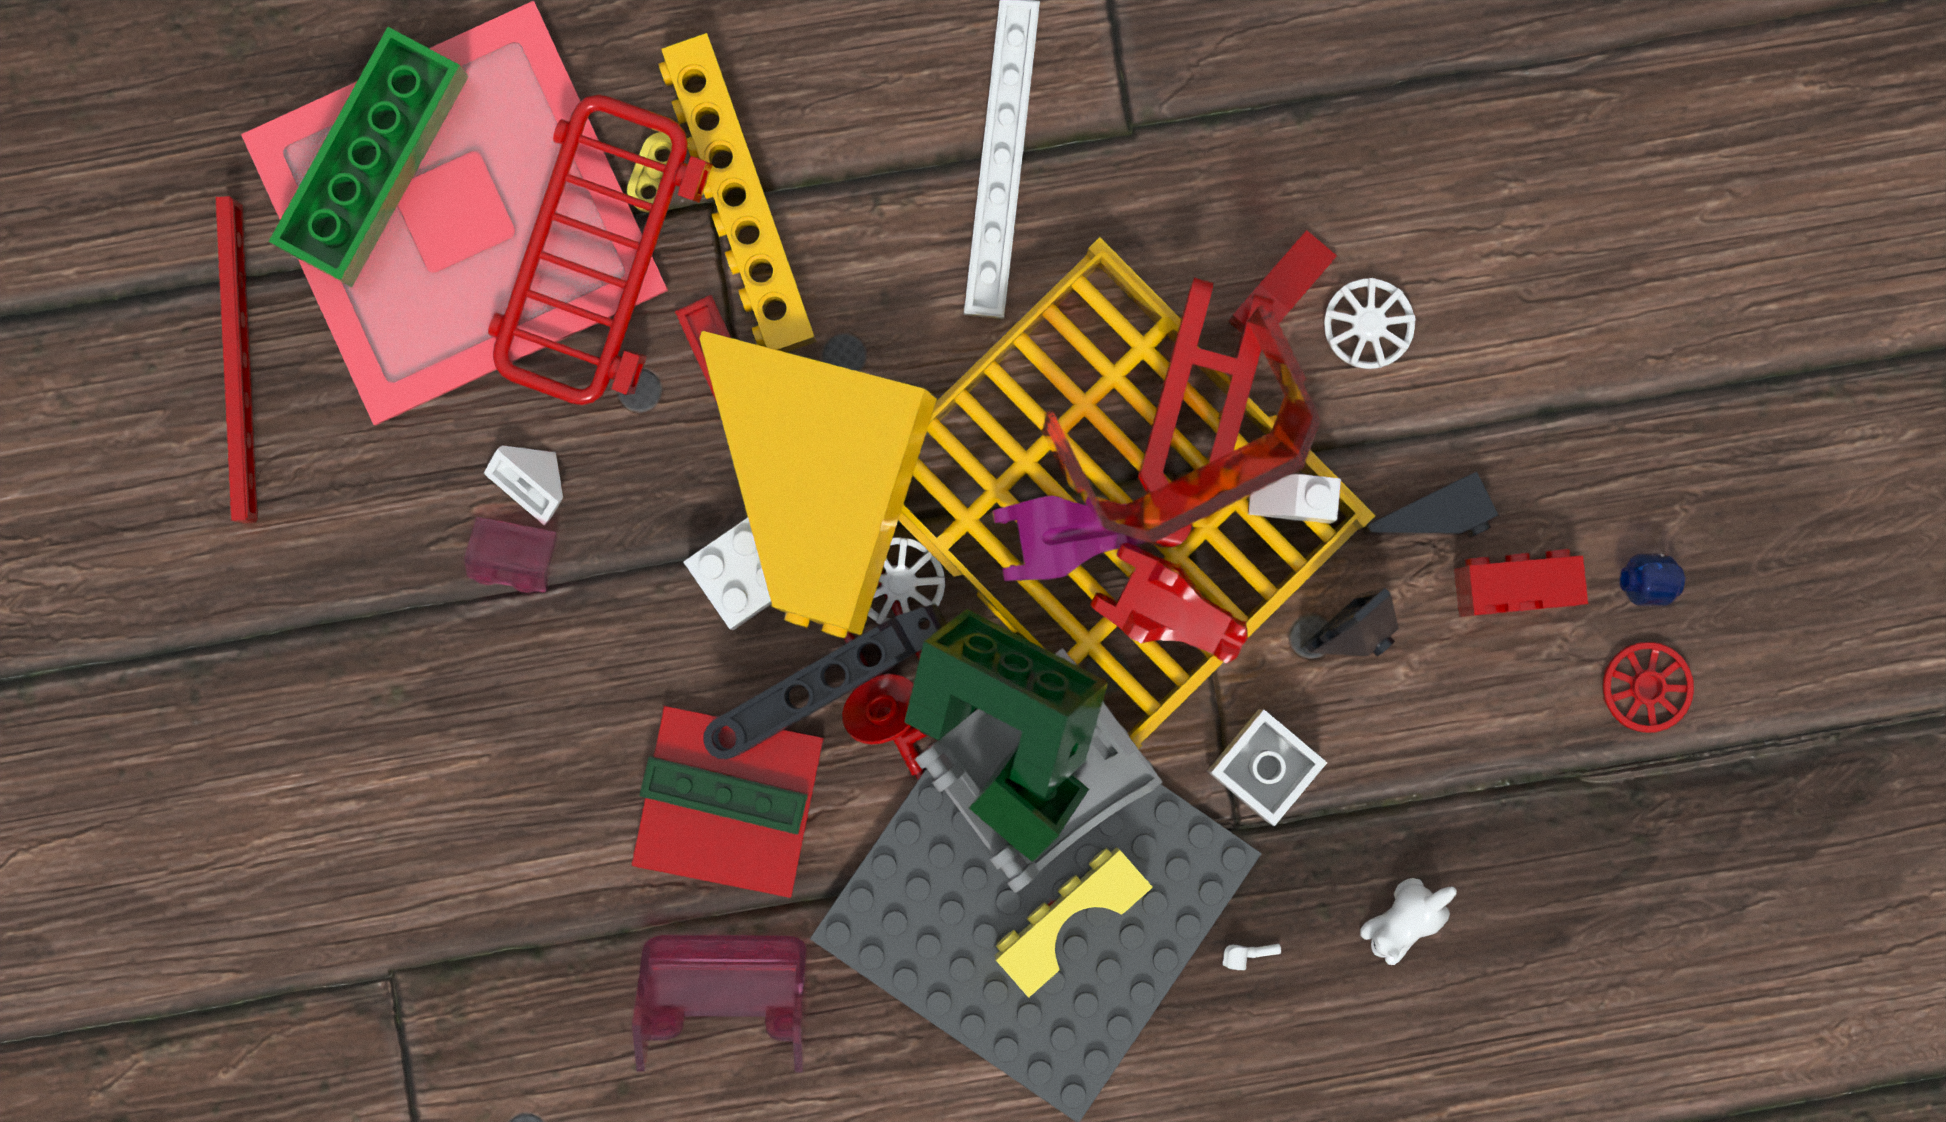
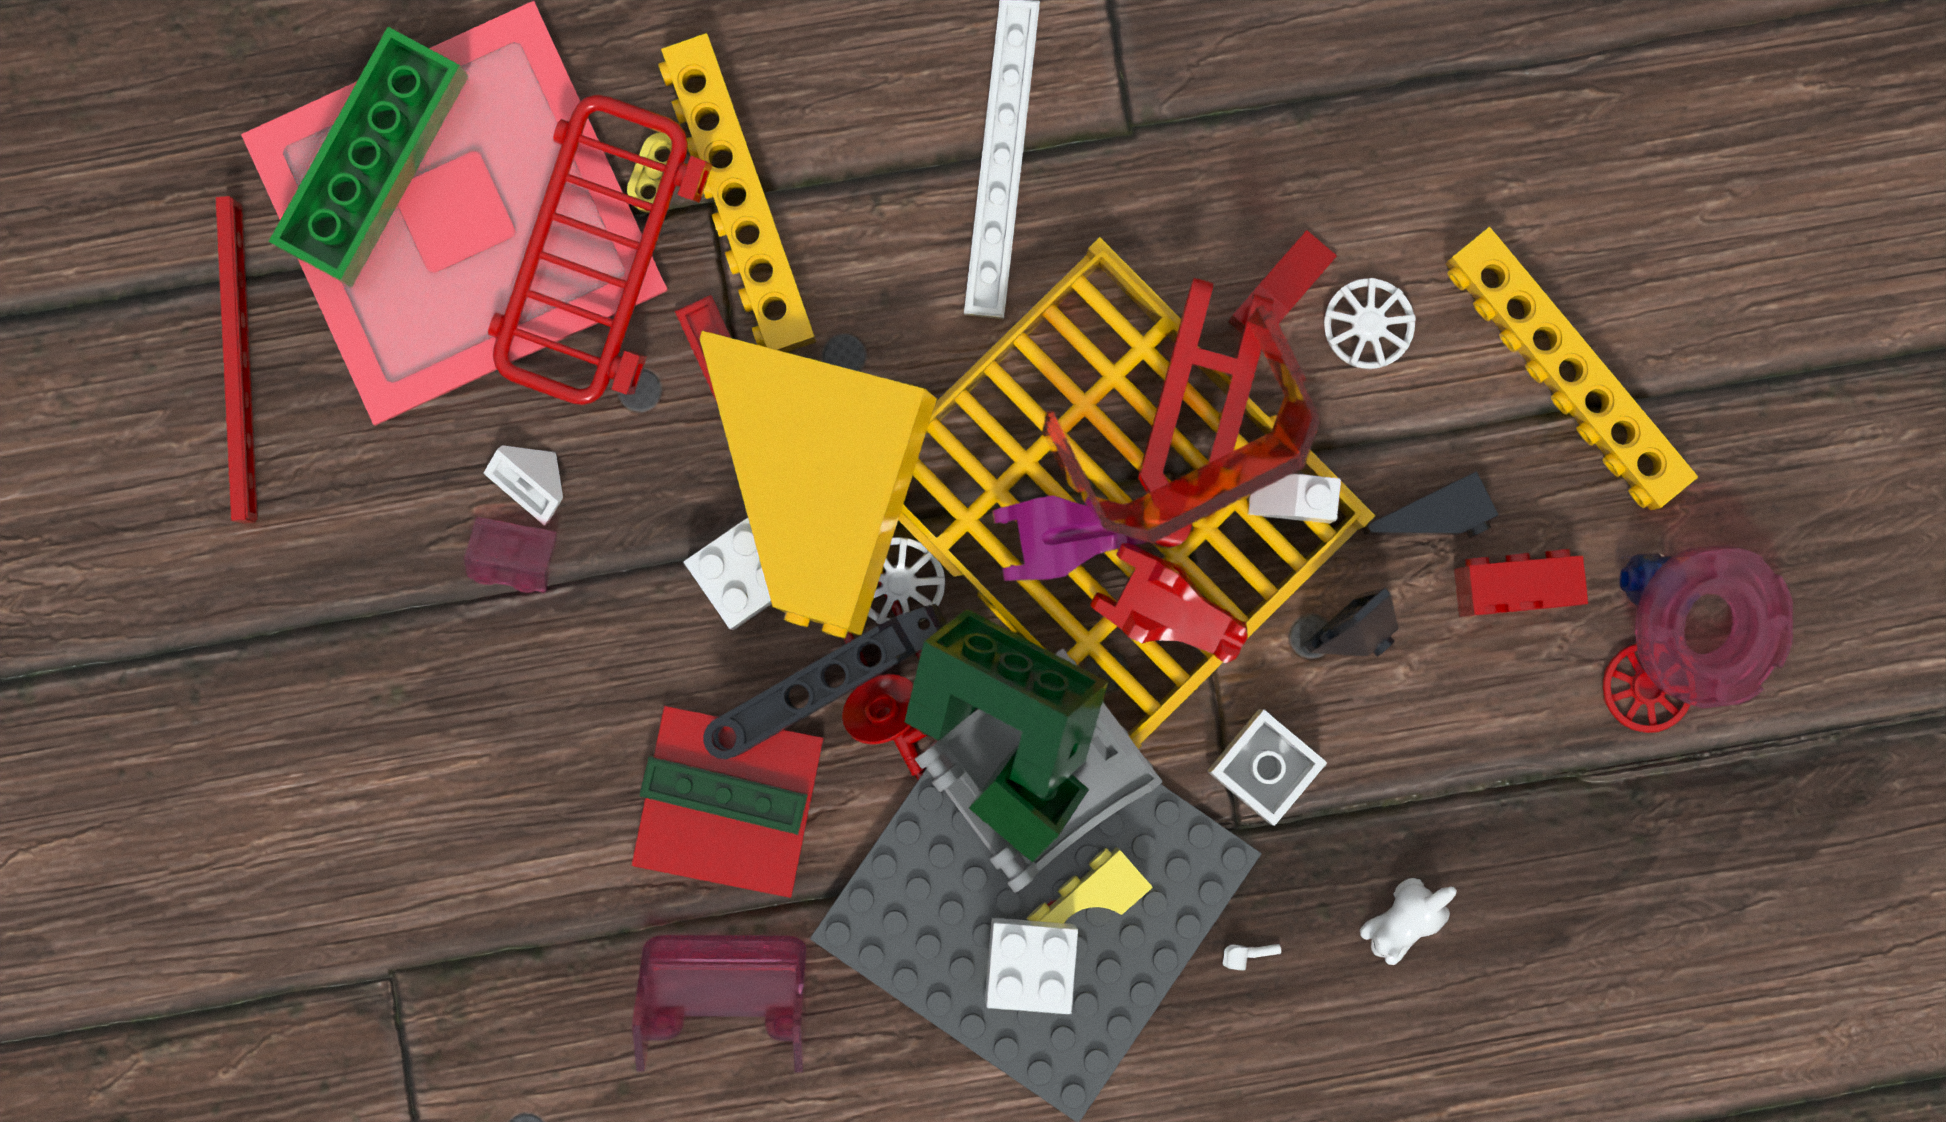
(1031, 966): none -> white brick
(1670, 470): none -> yellow brick
(1758, 635): none -> clear pink piece

